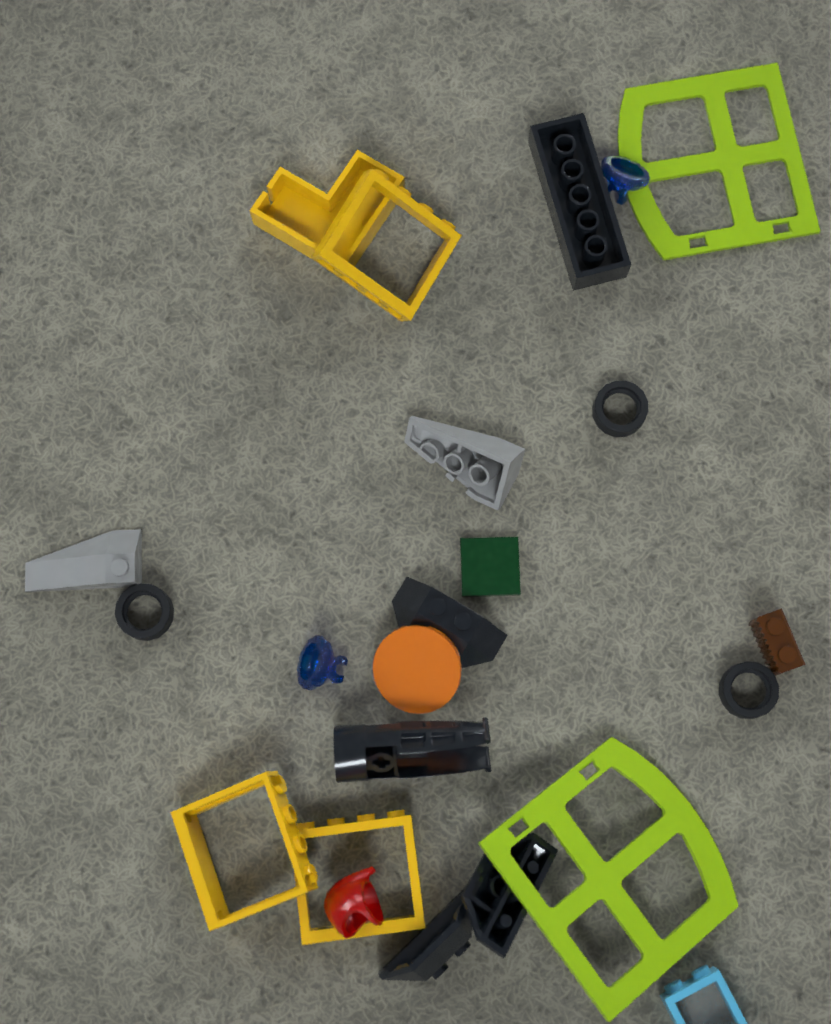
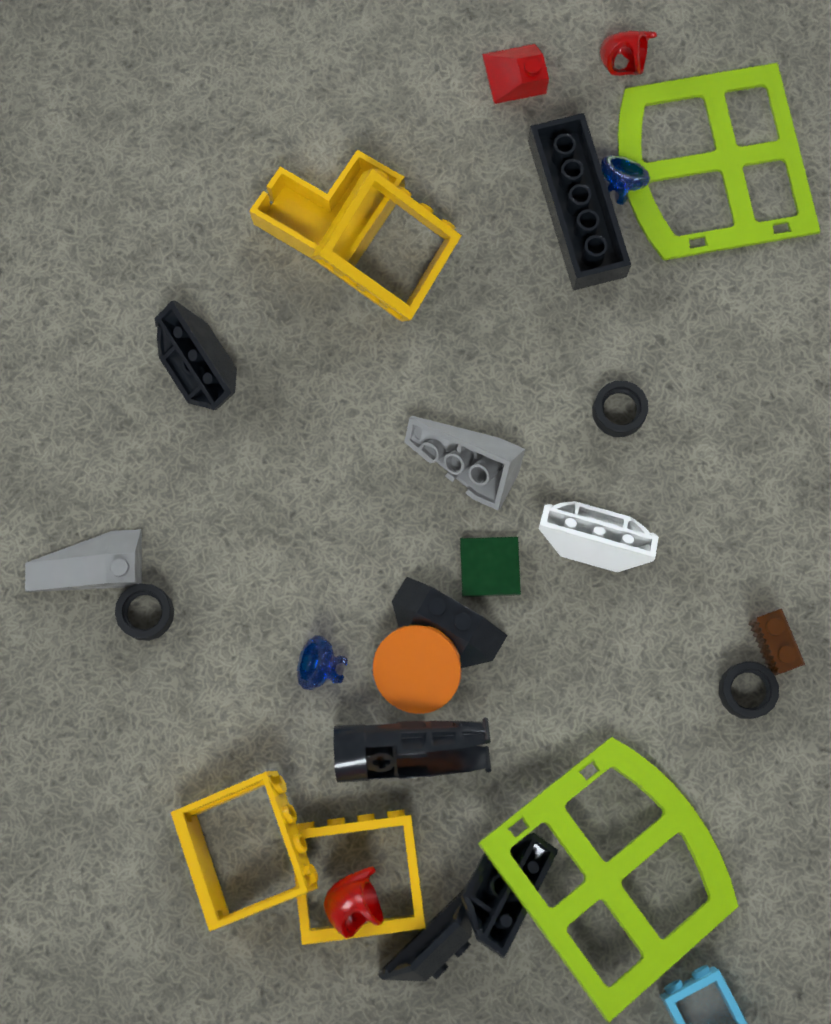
(194, 357): none -> black wedge
(516, 73): none -> red slope
(597, 536): none -> white wedge
(632, 46): none -> red piece

